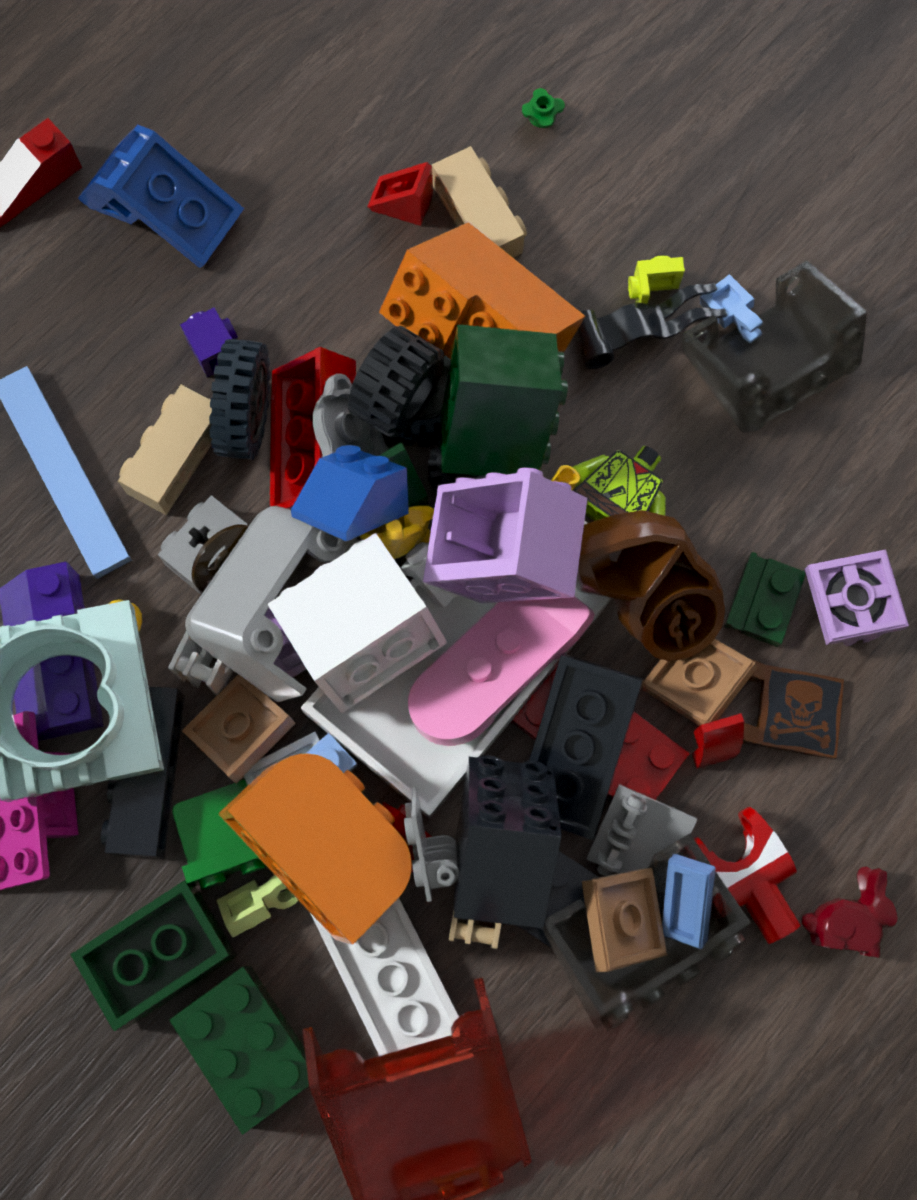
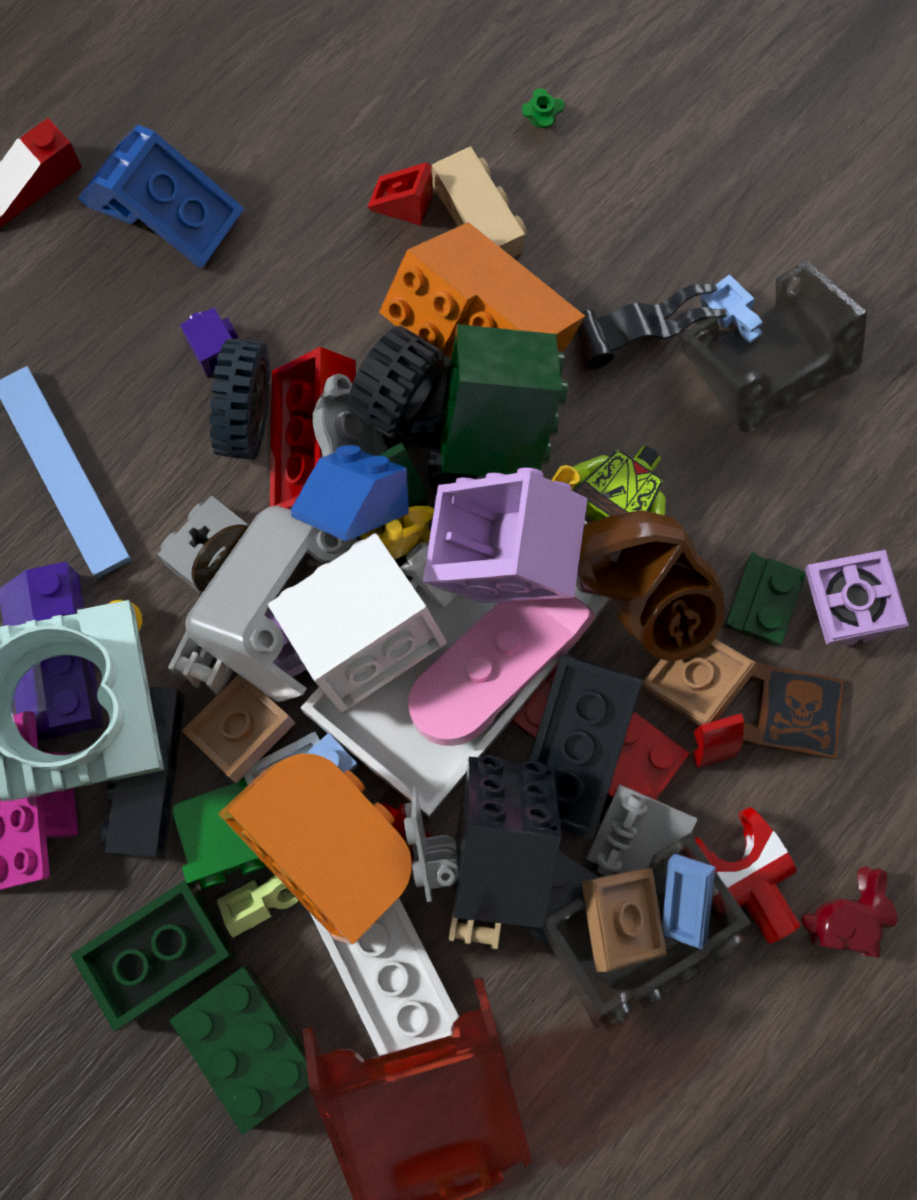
(169, 451): tan brick -> none
(655, 275): neon yellow bracket -> none

